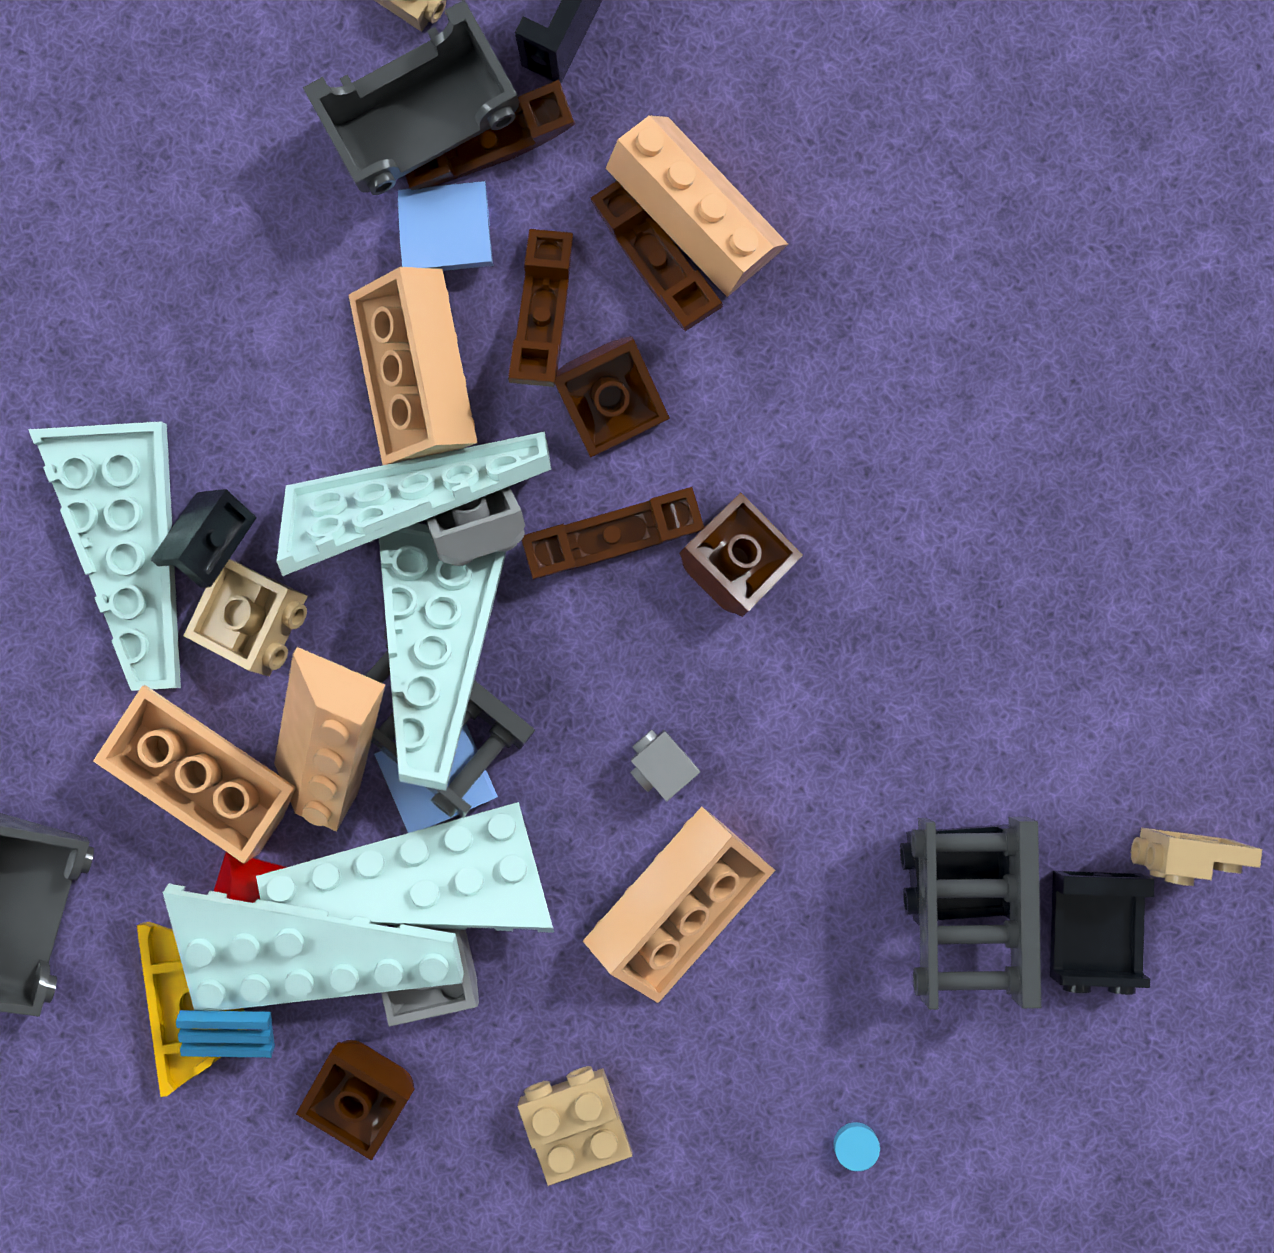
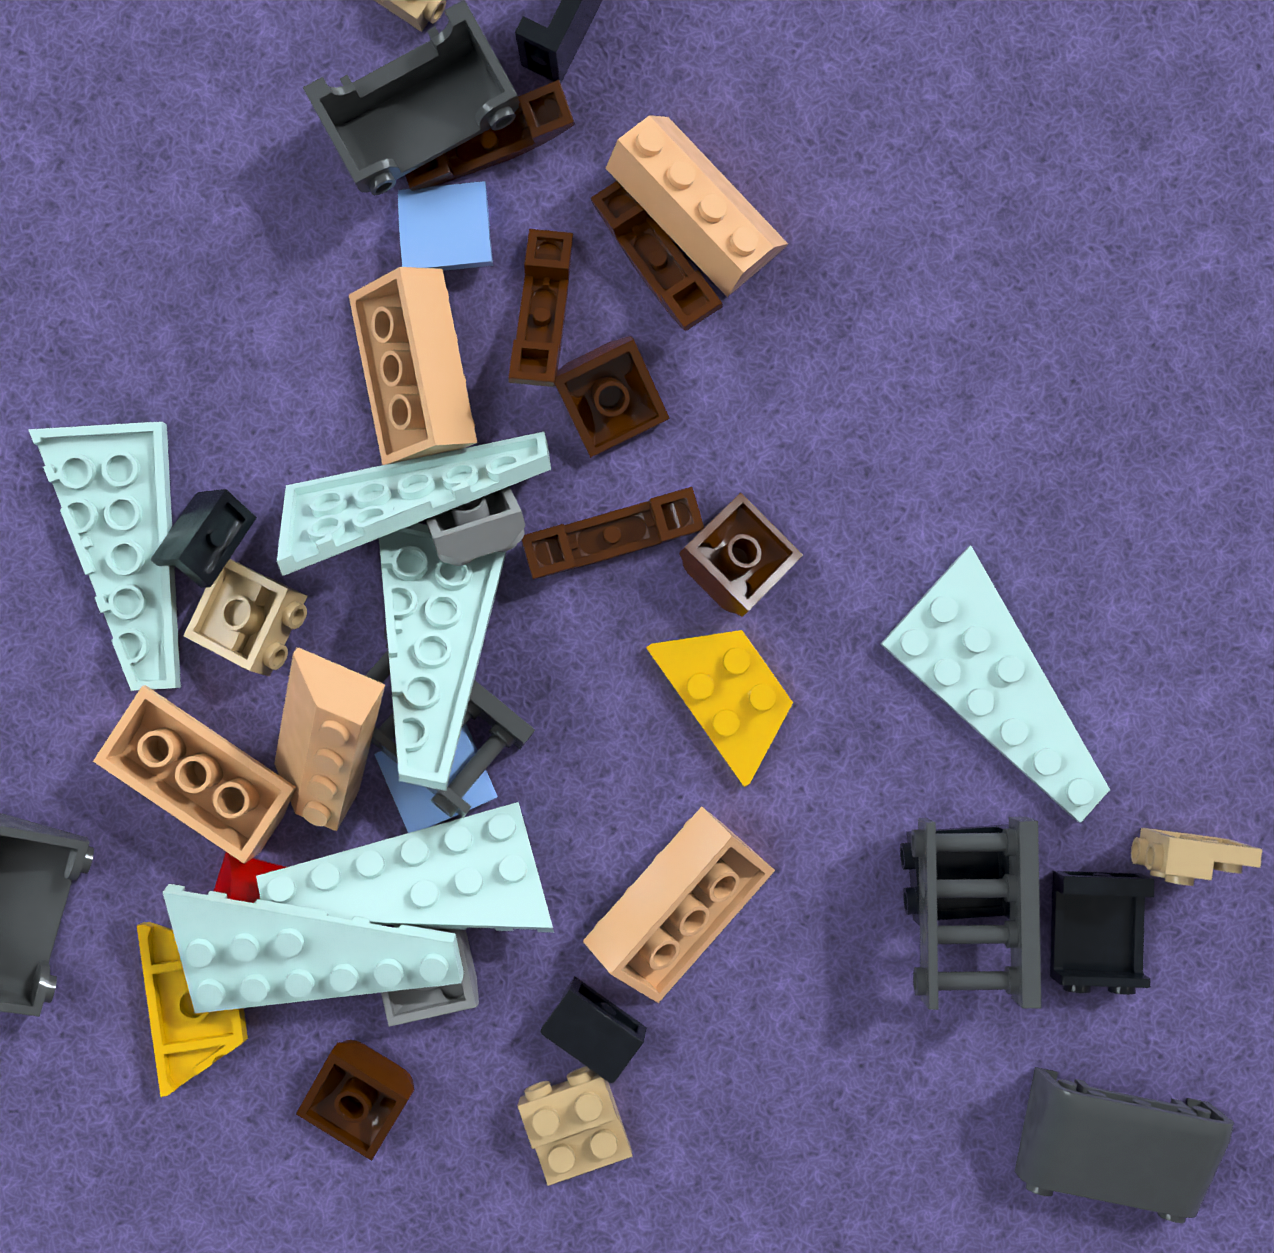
(226, 1040): dark azure tile -> none
(594, 1030): none -> black panel
(662, 764): light grey brick -> none
(728, 694): none -> yellow wing
(856, 1146): medium azure tile -> none
(982, 668): none -> light aqua wing
(1120, 1146): none -> dark grey windscreen

